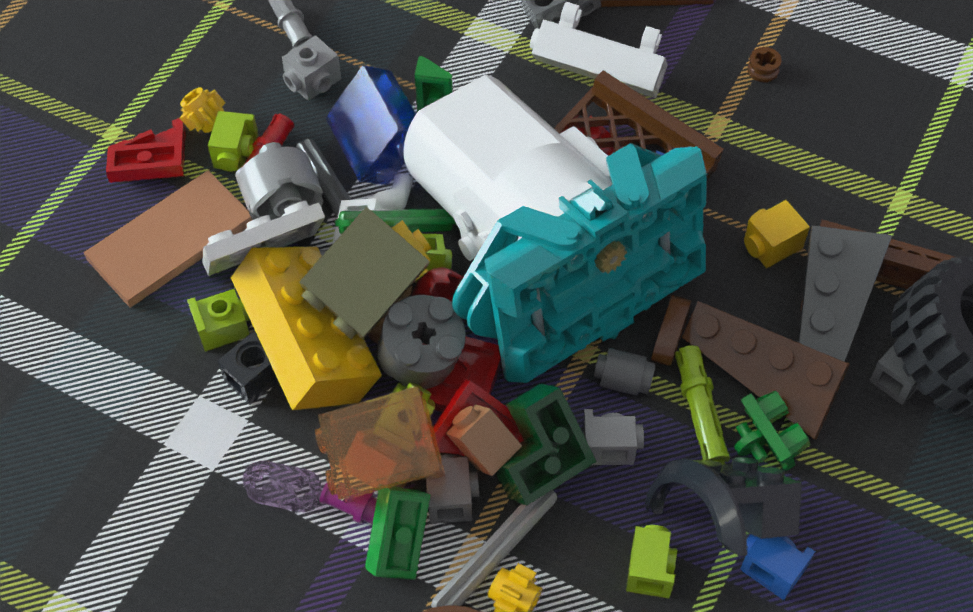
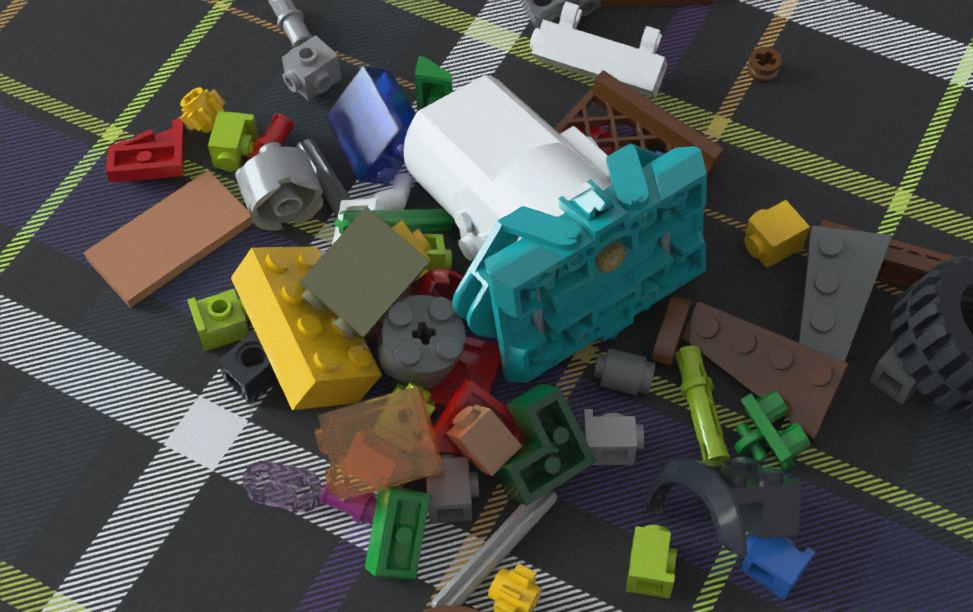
(295, 225): white plate -> none

